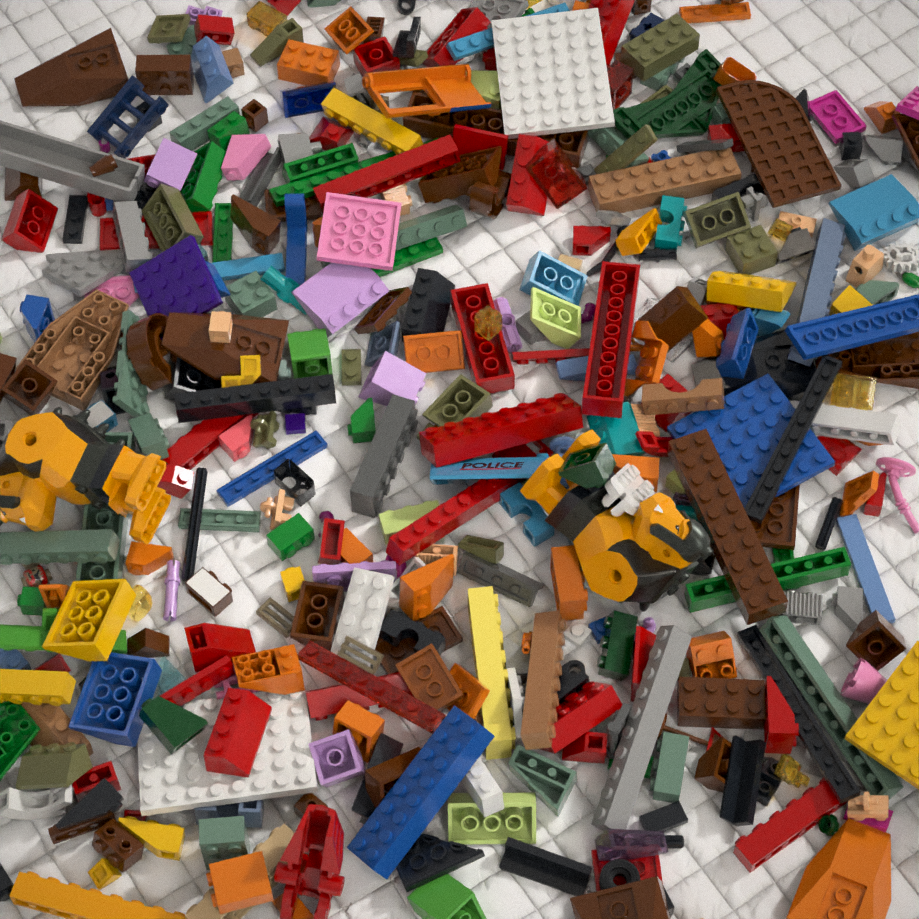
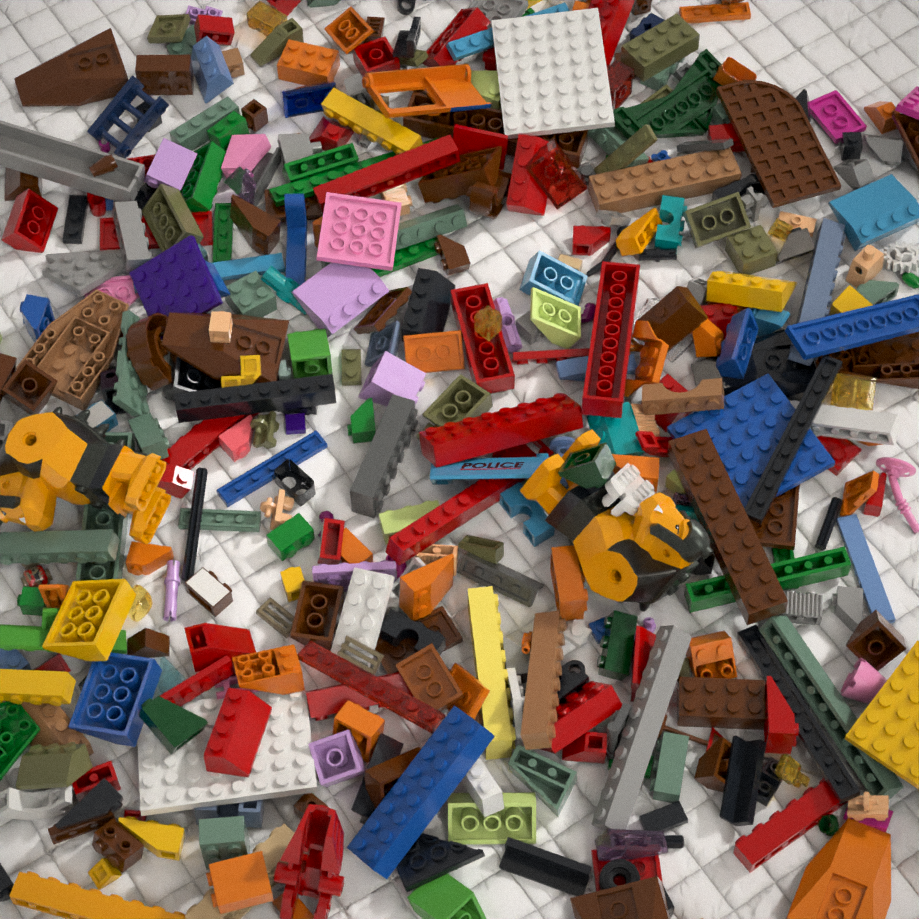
(242, 184): none -> slope
(452, 254): none -> reddish brown slope

